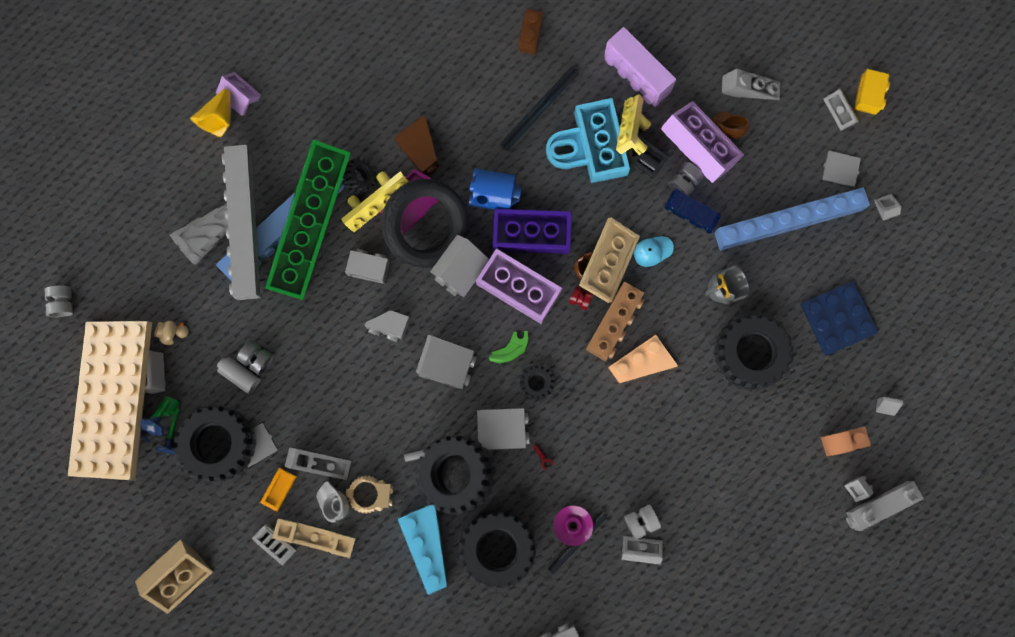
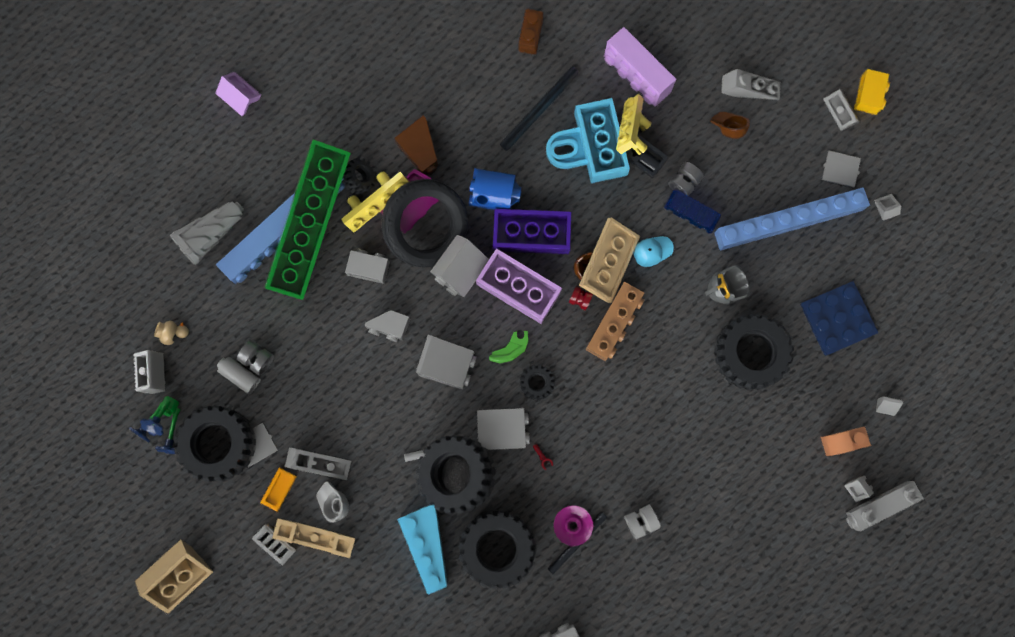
(58, 301): light grey wheel -> none
(110, 400): tan plate -> none
(215, 115): yellow hat -> none
(241, 222): light grey brick -> none
(383, 499): tan piece -> none
(642, 550): light grey slope -> none
(644, 360): light nougat wing -> none
(702, 141): lavender brick -> none

